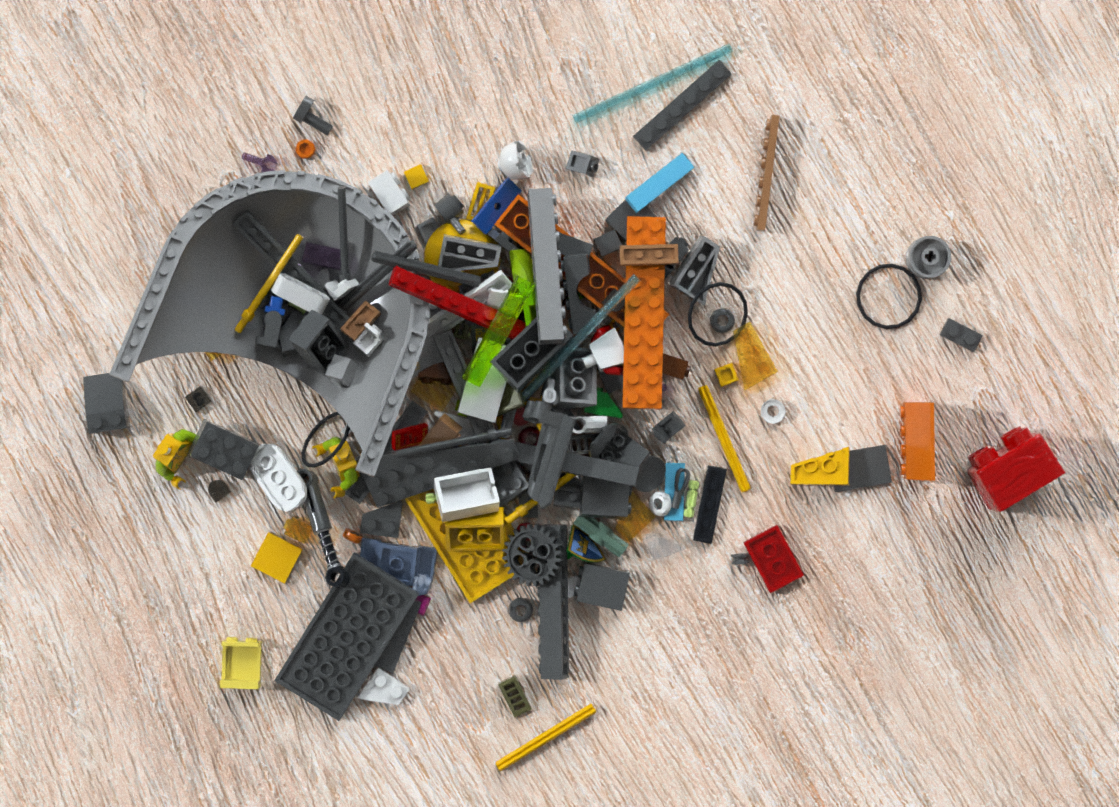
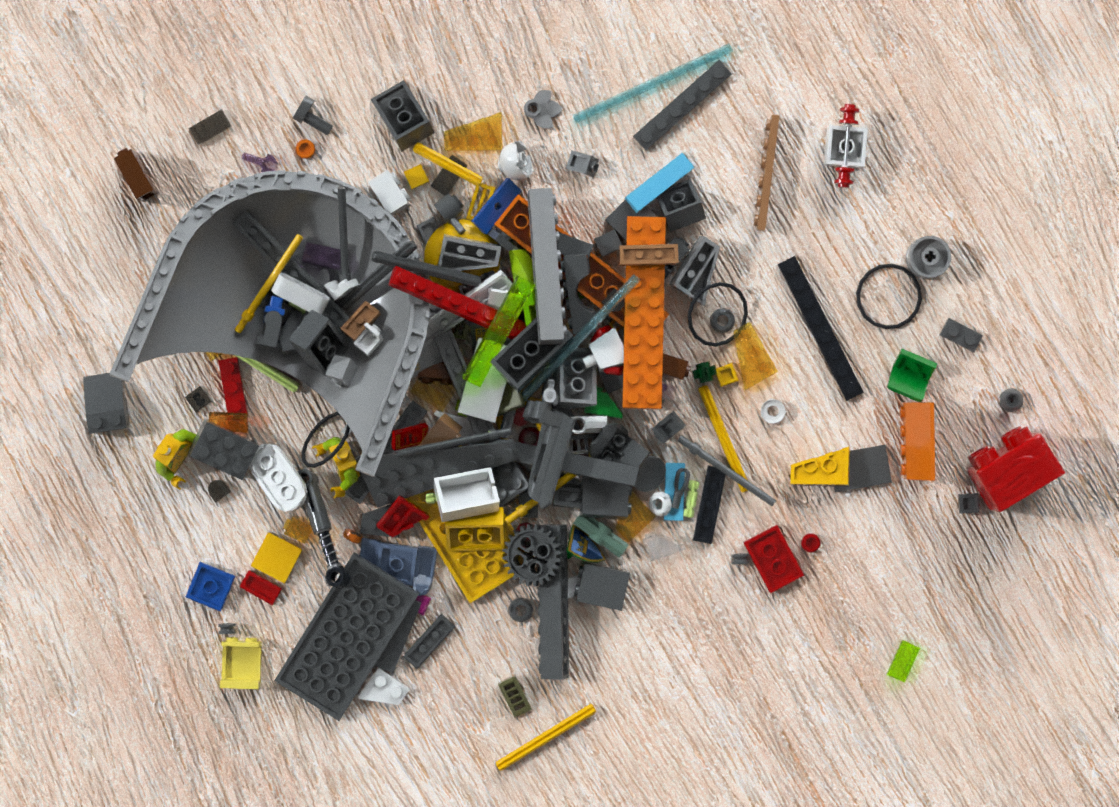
(136, 174): none -> reddish brown brick
(210, 127): none -> clear smoke tile
(210, 586): none -> blue plate
(227, 628): none -> dark grey bush
(232, 385): none -> red plate
(232, 421): none -> clear orange tile
(260, 587): none -> red tile
(272, 373): none -> yellowish green axle
(400, 517): none -> red wing
(402, 115): none -> dark grey slope
(429, 641): none -> dark grey tile
(445, 179): none -> clear smoke tile
(447, 164): none -> yellow axle
(476, 136): none -> clear yellow wing
(545, 109): none -> light grey plate
(681, 205): none -> dark grey slope
(695, 448): none -> dark grey bar
(704, 372): none -> dark green gear
(810, 542): none -> red plate
(820, 328): none -> black plate
(846, 146): none -> white brick
(903, 661): none -> clear neon green tile
(910, 375): none -> green bracket
(968, 503): none -> dark grey plate
(1005, 401): none -> dark grey plate

